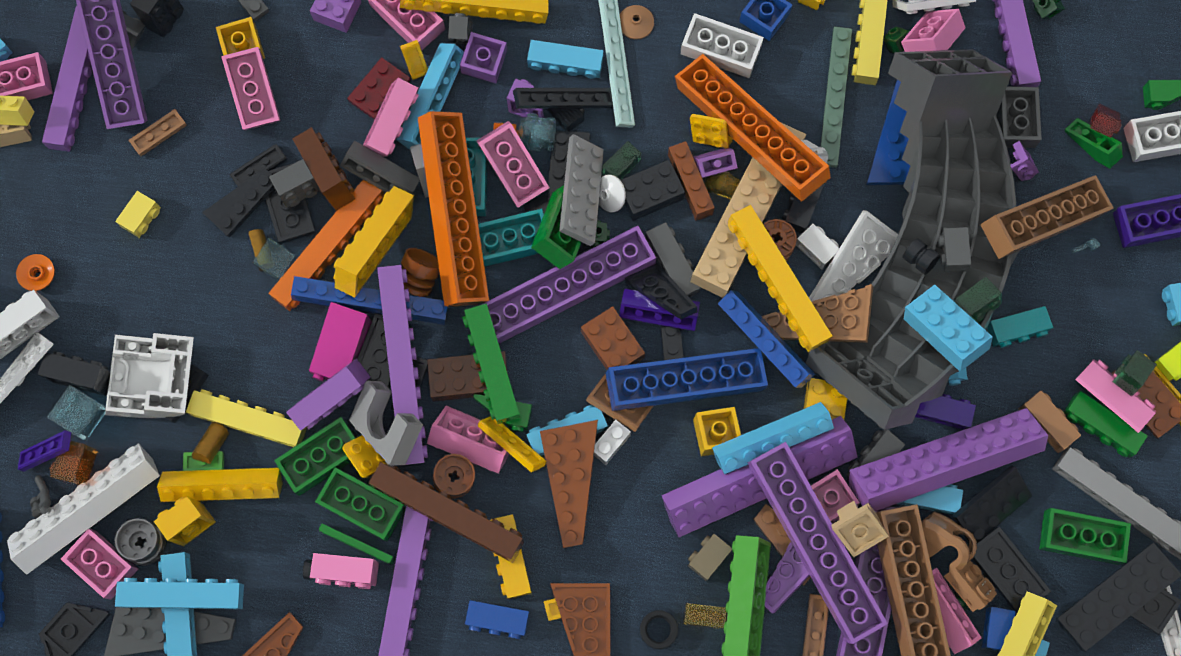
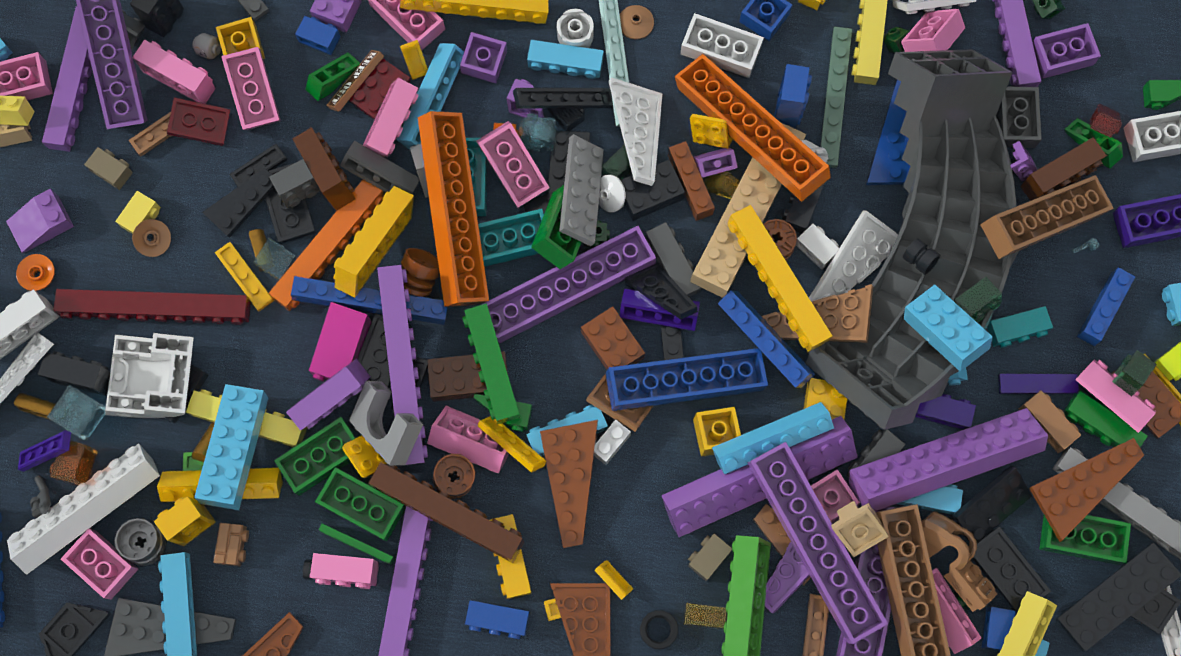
(33, 405): none -> pearl gold brick
(39, 221): none -> medium lavender slope
(108, 168): none -> dark tan brick
(152, 306): none -> dark red brick
(160, 241): none -> medium nougat dish
(174, 72): none -> bright pink brick
(179, 594): medium azure brick -> none
(198, 121): none -> dark red plate
(206, 46): none -> light grey head
(231, 447): none -> medium azure brick
(231, 544): none -> medium nougat brick
(244, 276): none -> yellow tile
(318, 35): none -> blue brick
(331, 76): none -> green slope
(355, 80): none -> medium nougat tile
(459, 28): dark grey brick -> none
(575, 20): none -> white brick
(614, 579): none -> yellow tile
(639, 121): none -> white wing
(793, 95): none -> blue brick
(955, 249): dark grey brick -> none
(1038, 382): none -> dark purple tile
(1064, 170): none -> reddish brown brick
(1065, 50): none -> medium lavender brick
(1076, 491): none -> dark orange wing
(1106, 306): none -> blue brick

